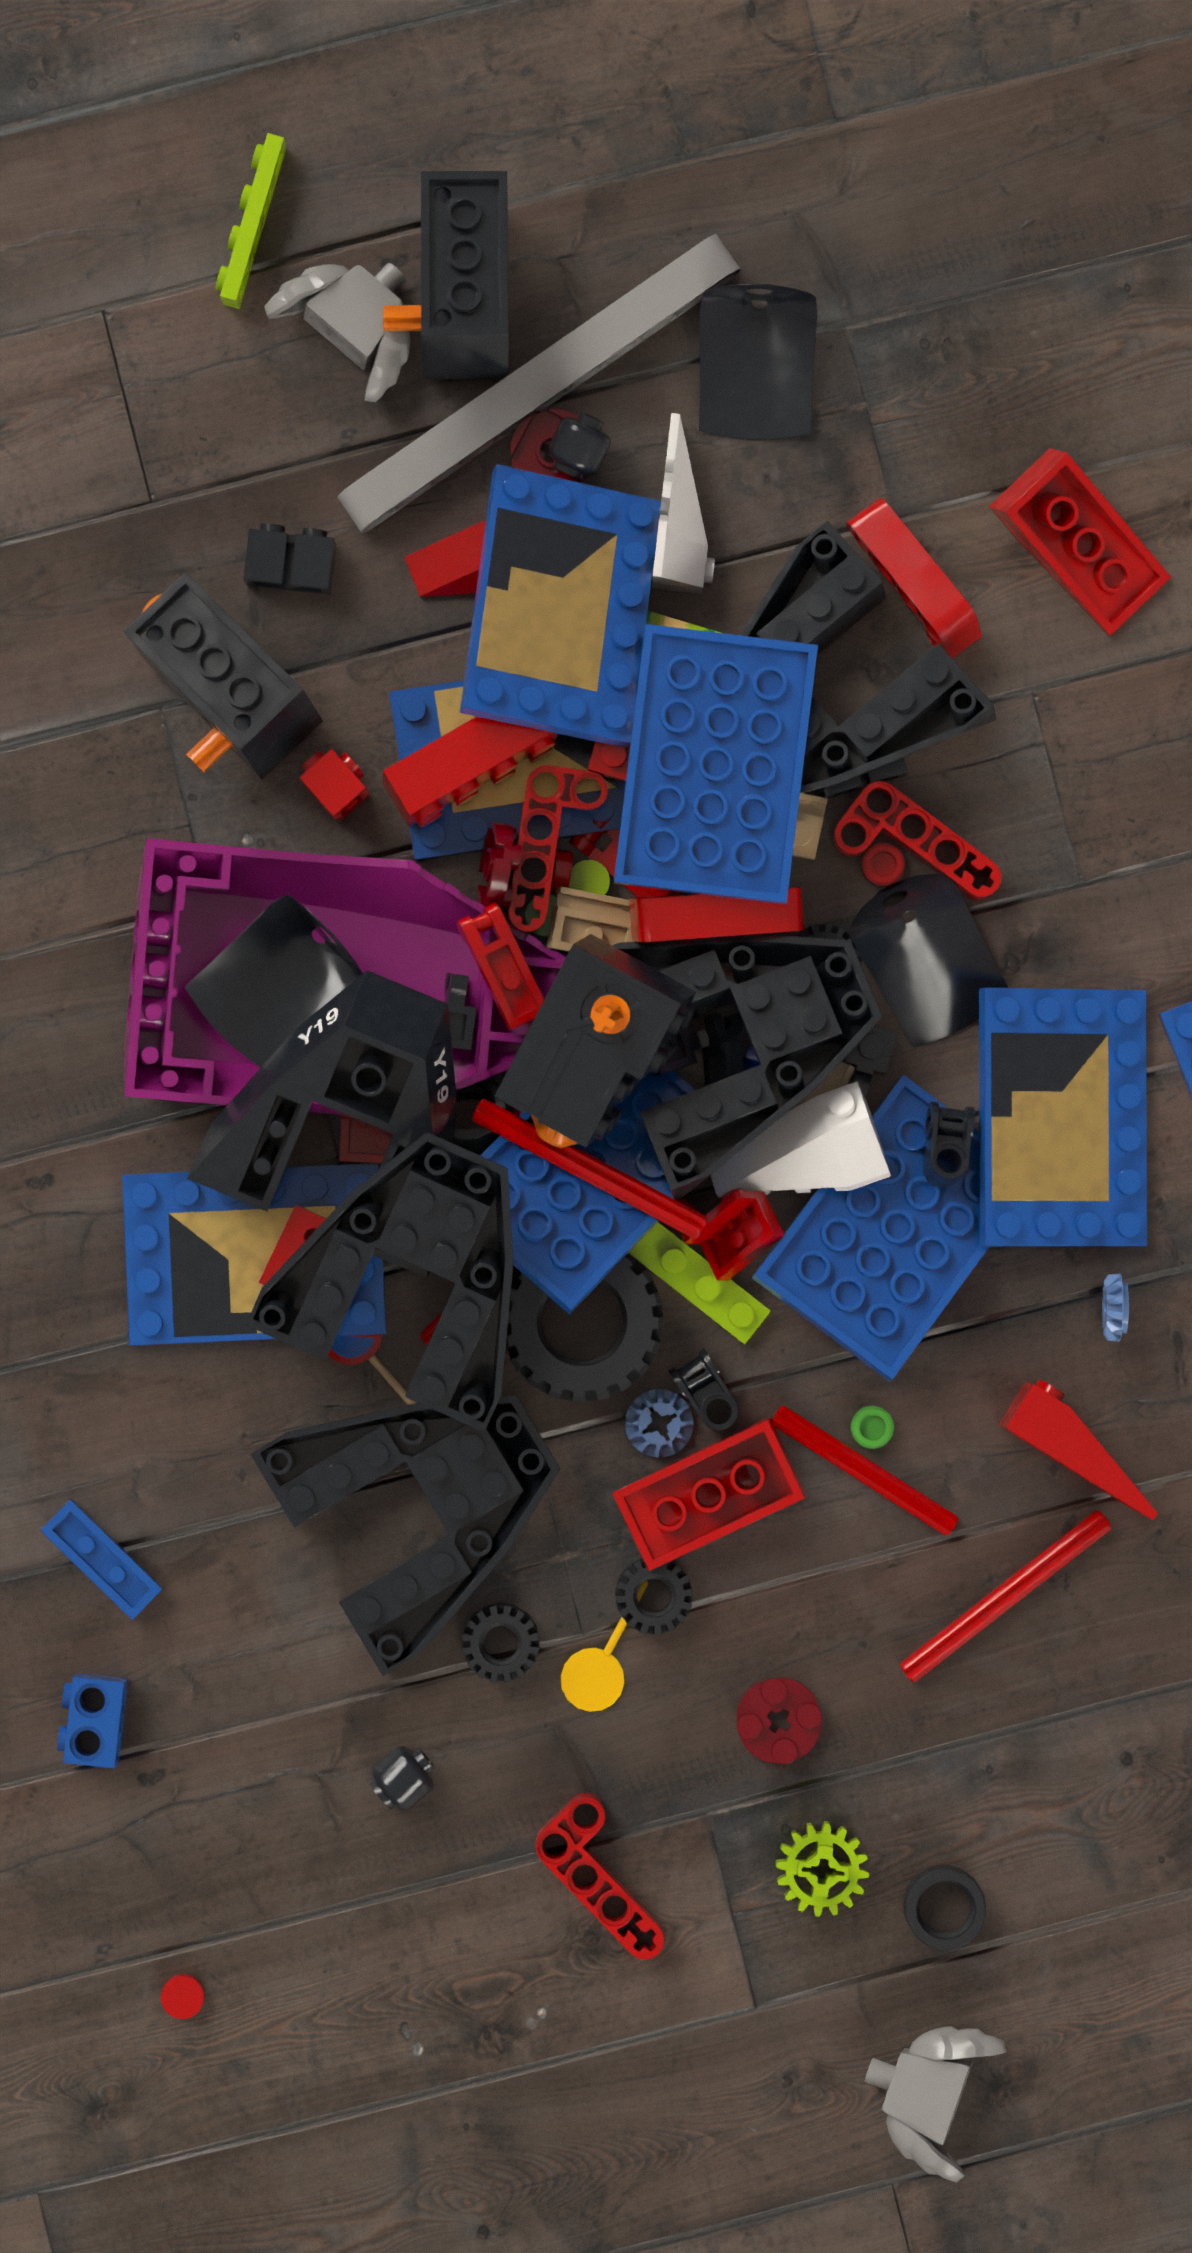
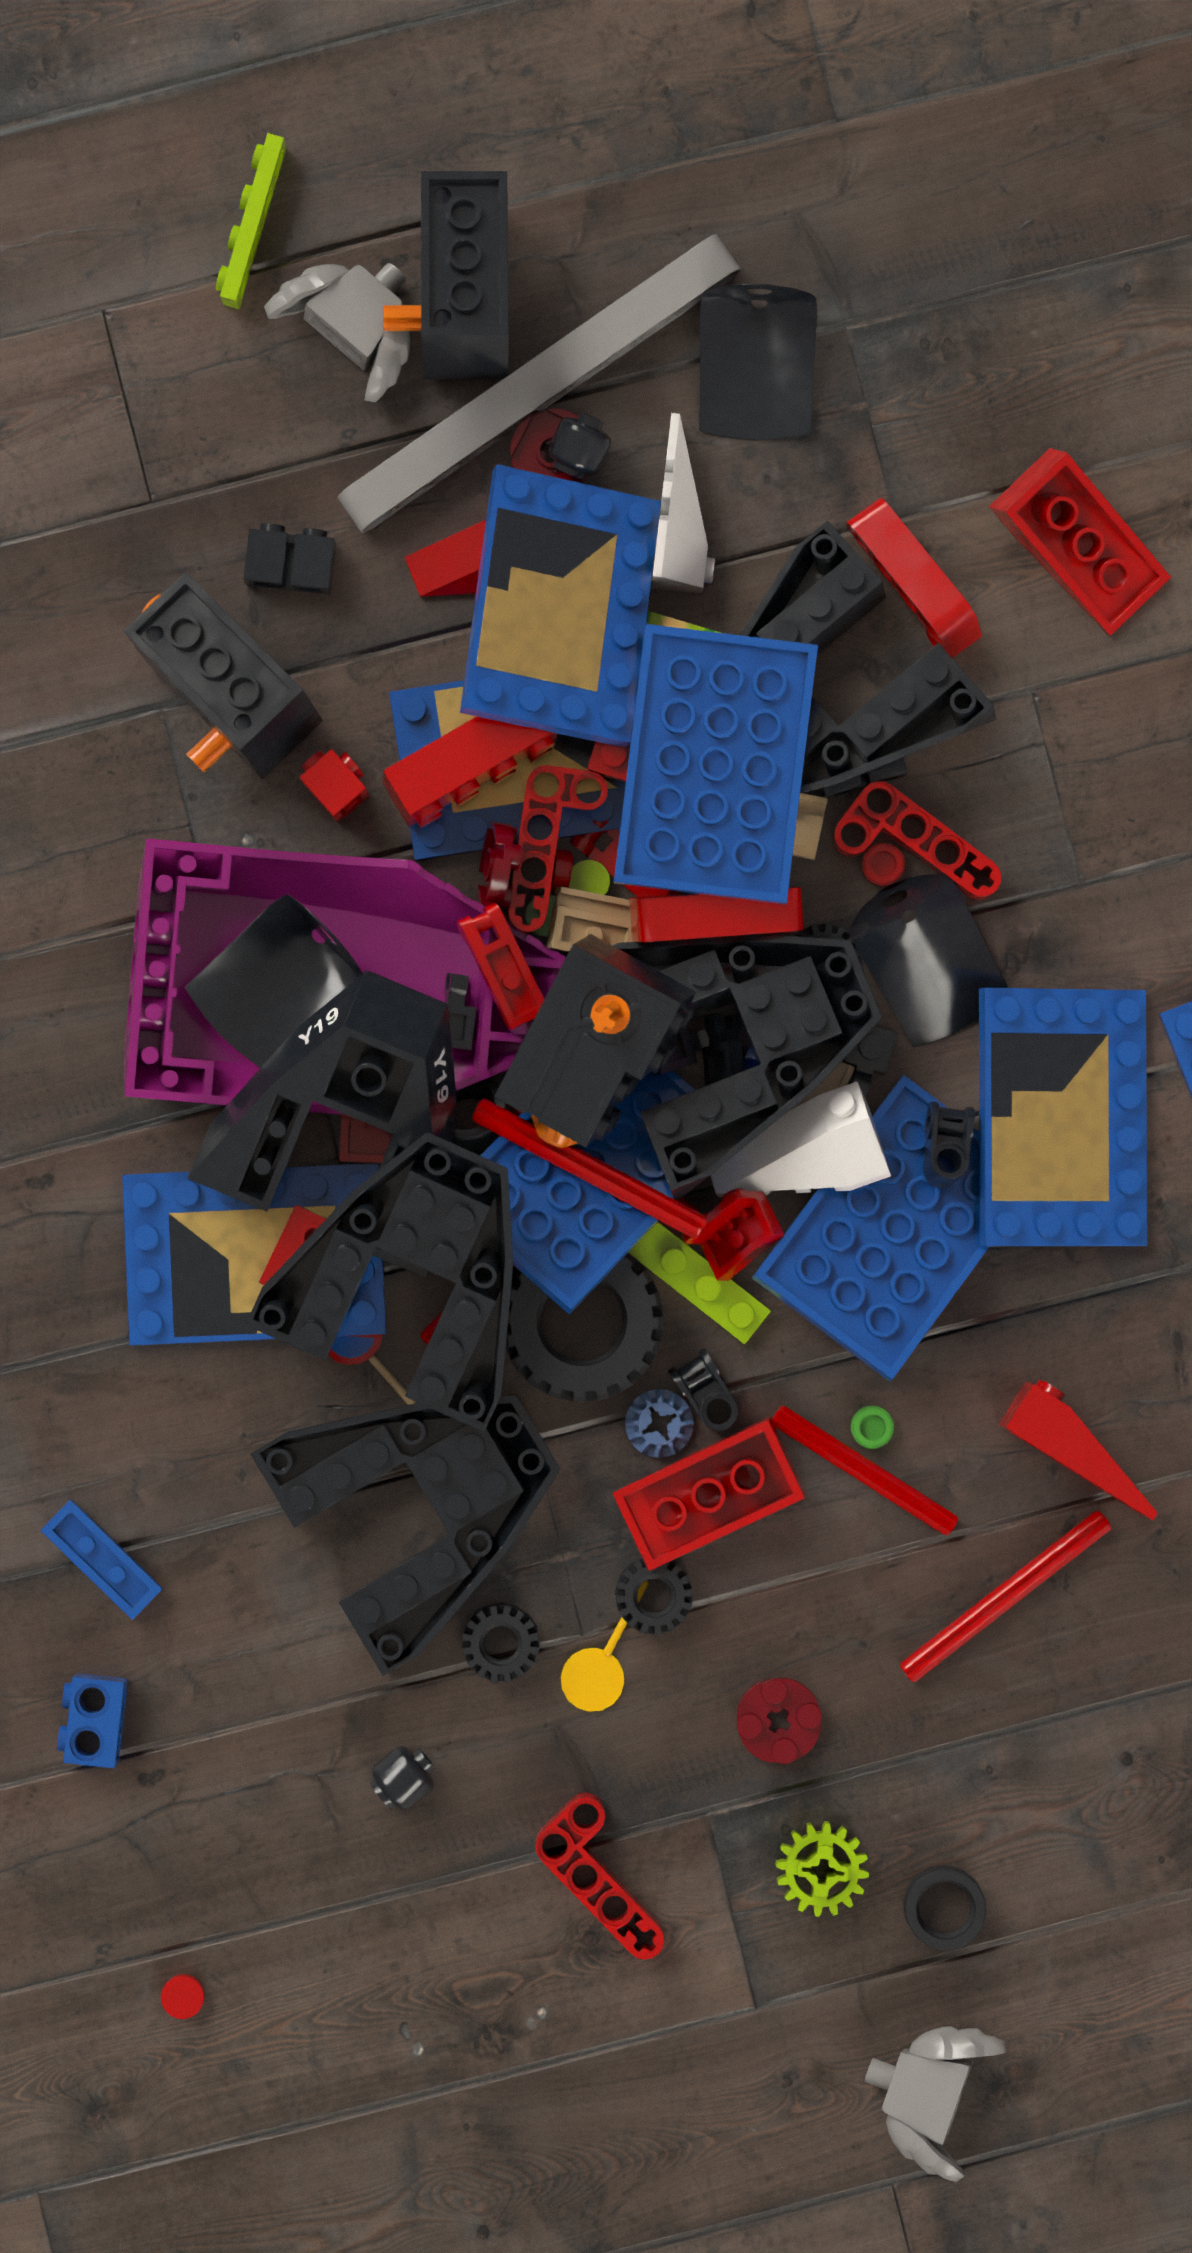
(1115, 1307): medium blue gear -> none

